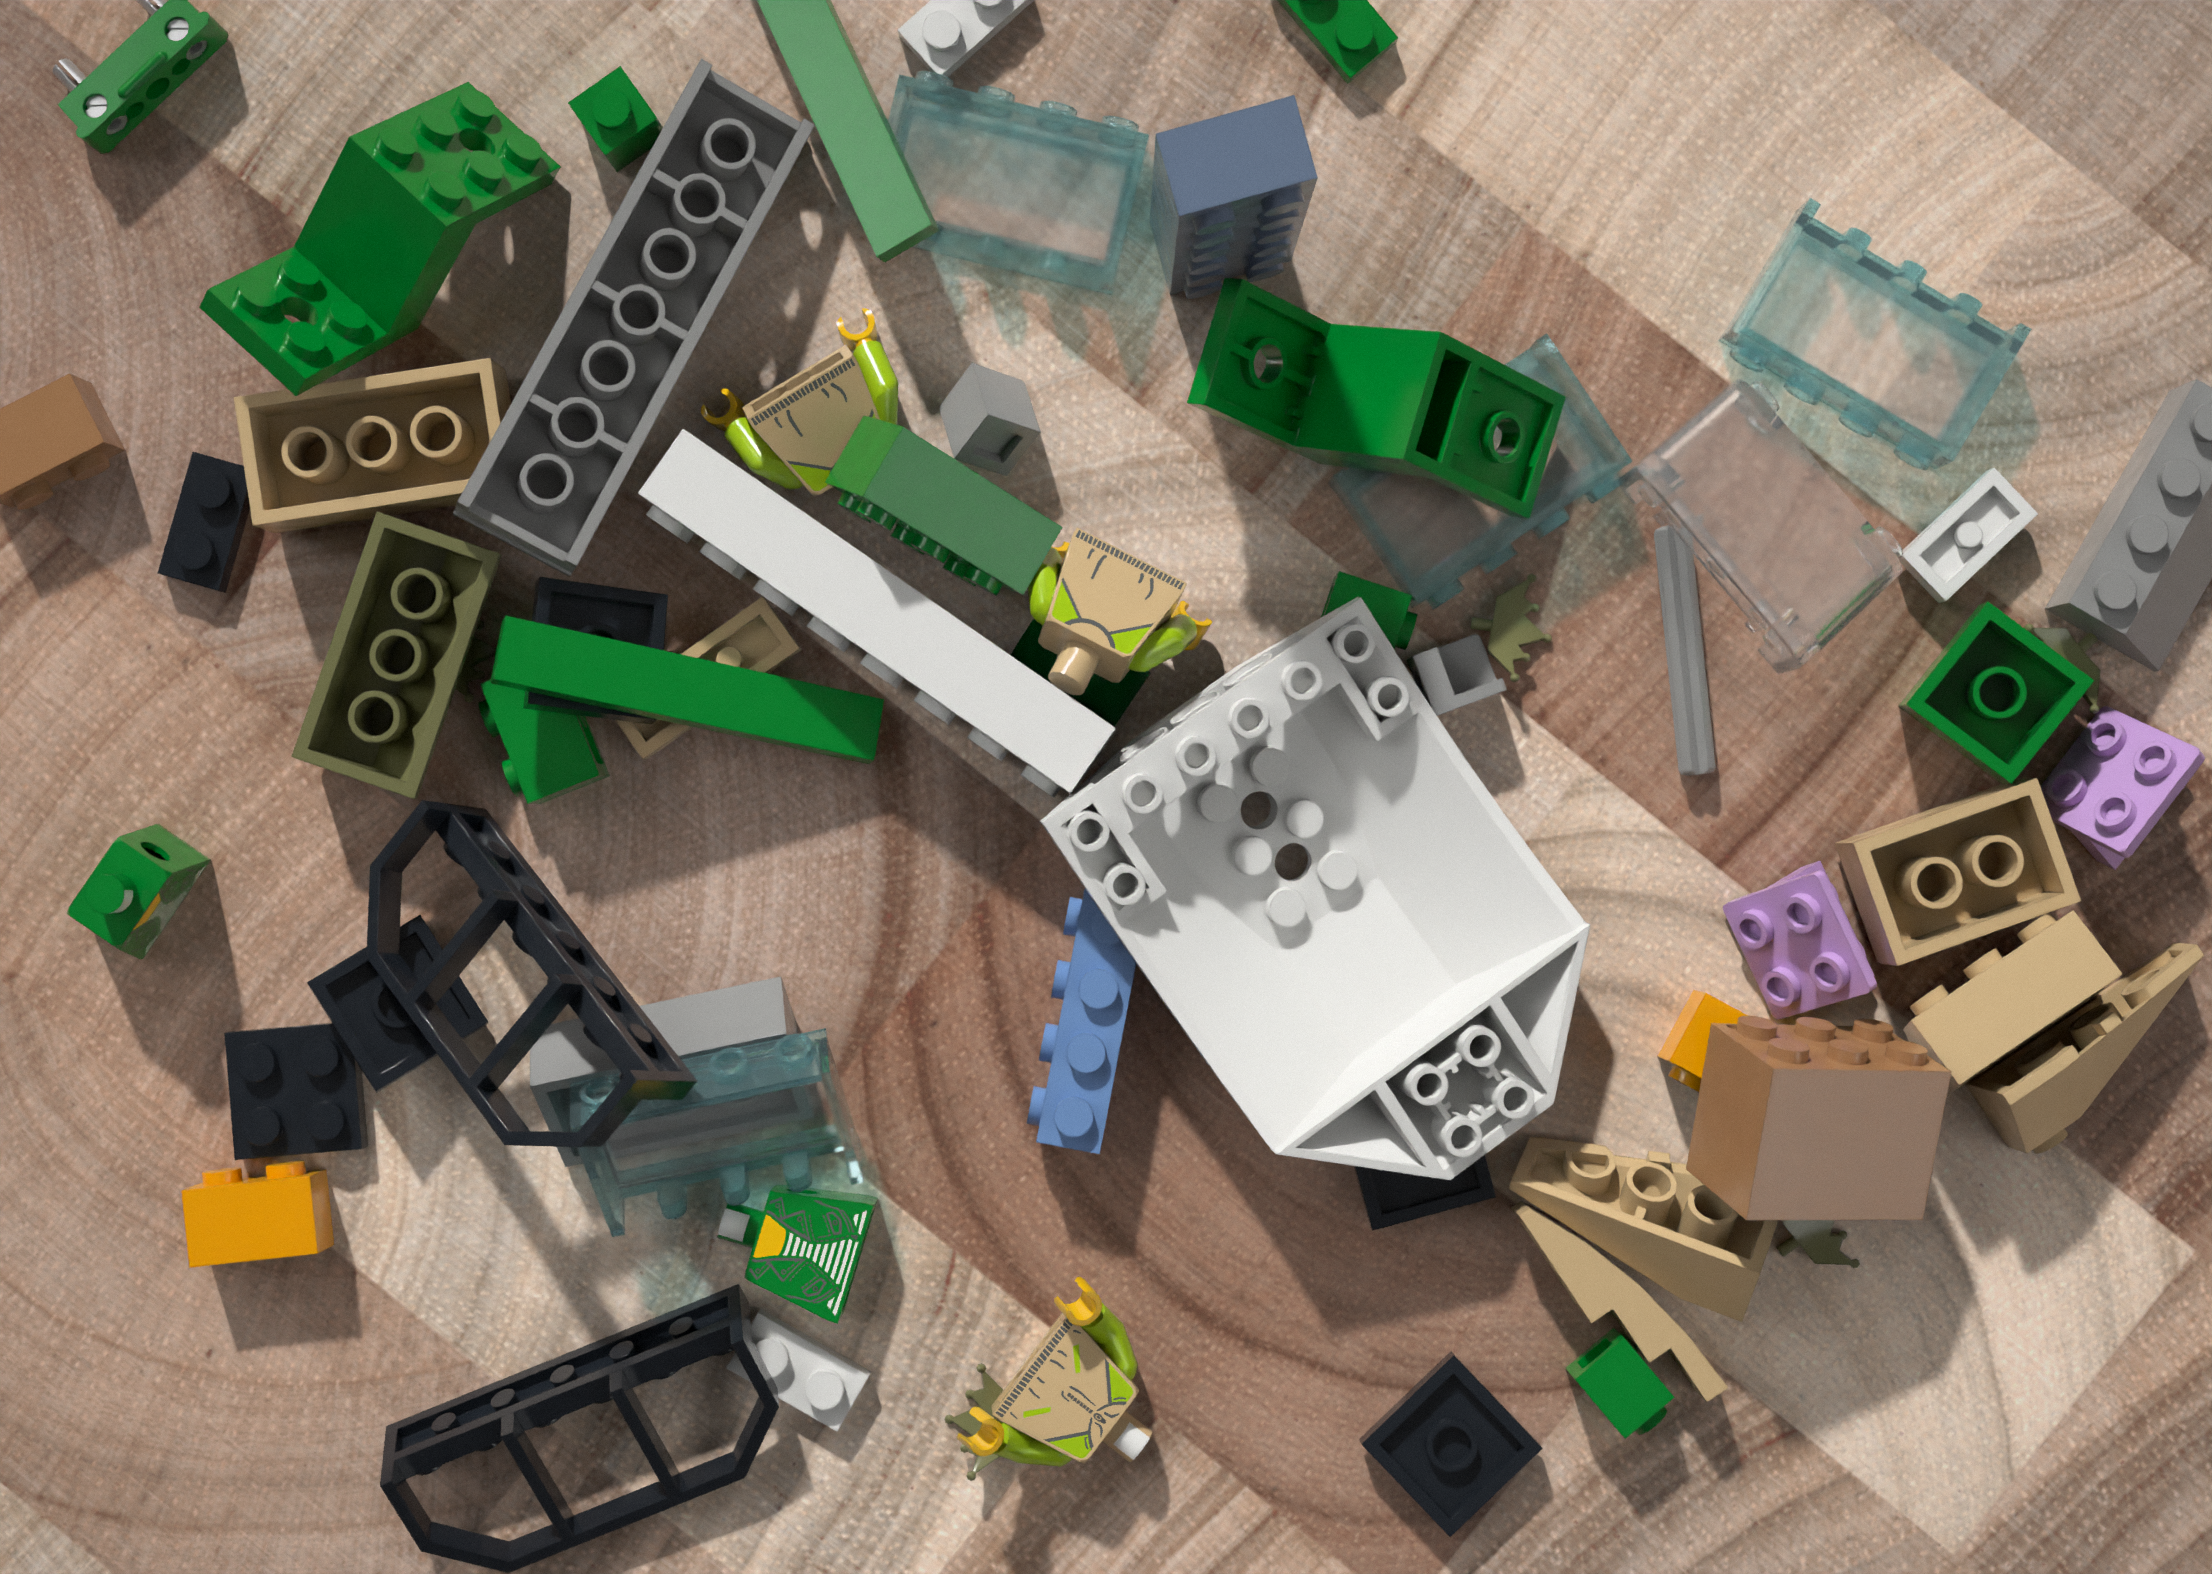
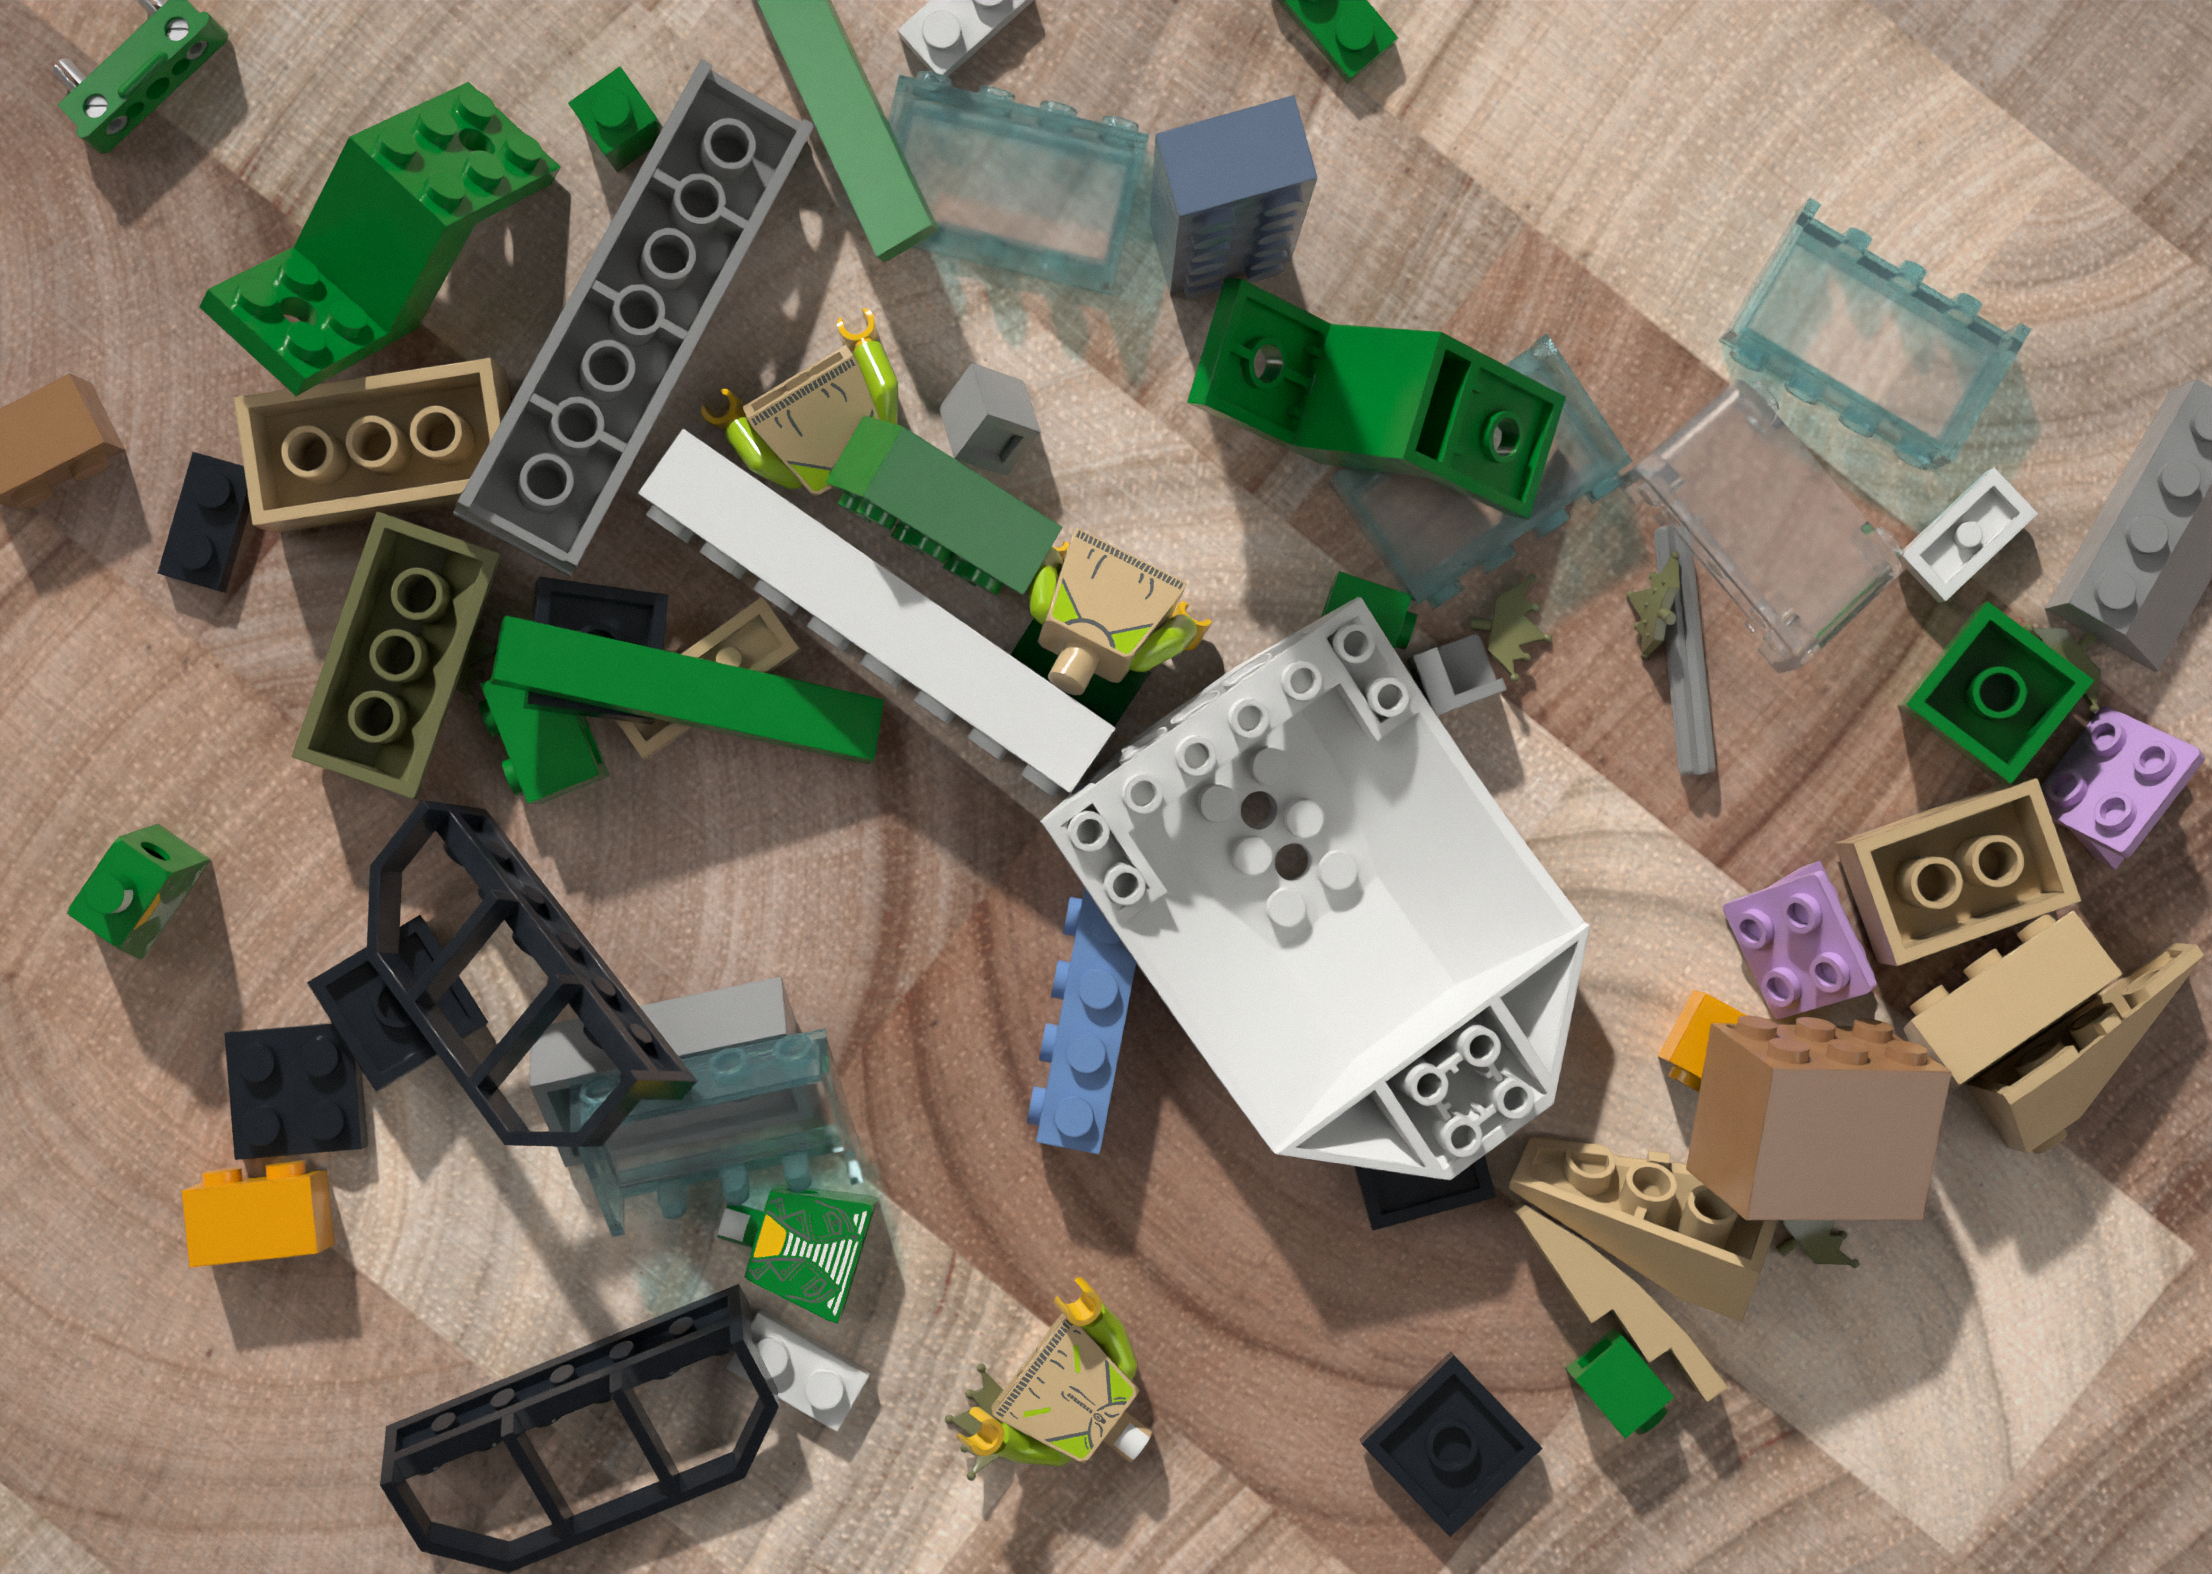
(1655, 605): none -> olive piece

